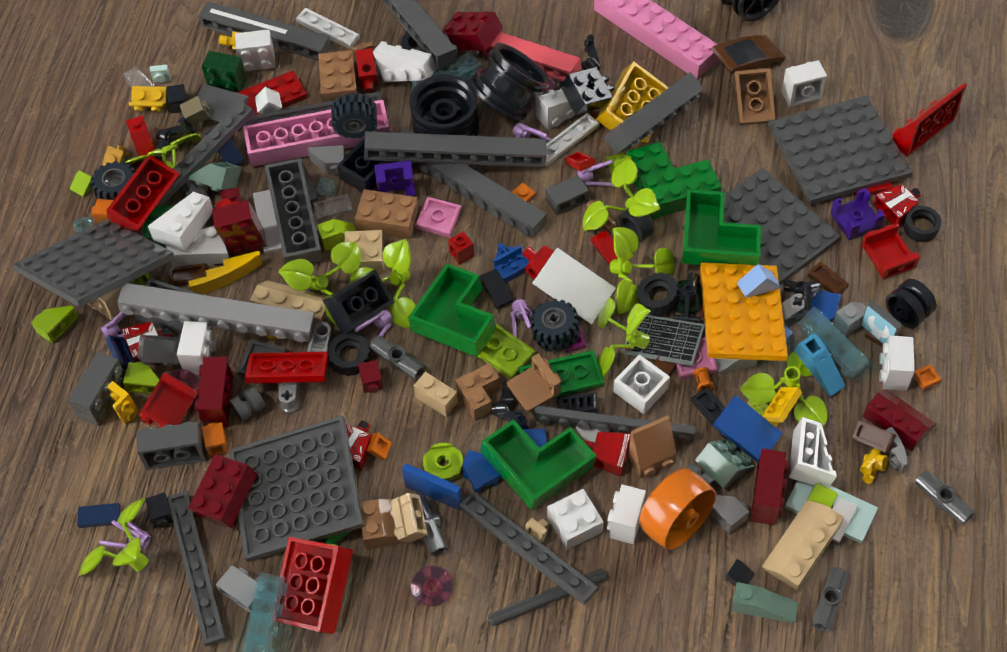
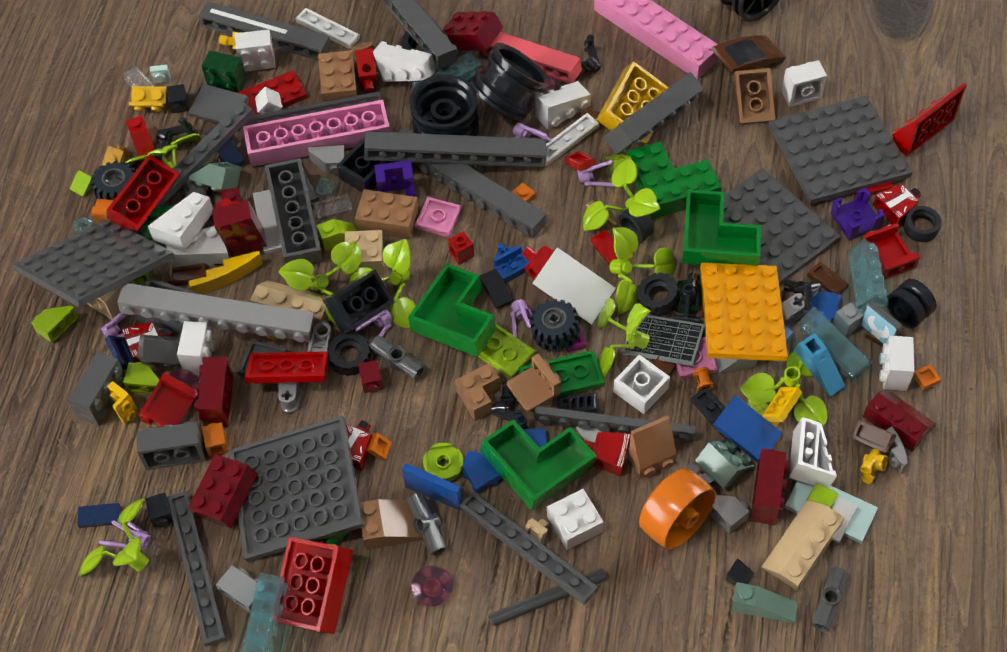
(195, 110): dark tan brick -> none
(247, 403): dark grey wheel -> none
(353, 115): black wheel -> none
(408, 517): tan brick -> none
(435, 394): tan brick -> none
(567, 195): dark grey brick -> none
(587, 90): black hinge -> none
(626, 513): white brick -> none
(758, 281): light blue slope -> none
(867, 275): none -> clear light blue brick
(953, 505): dark grey piece -> none

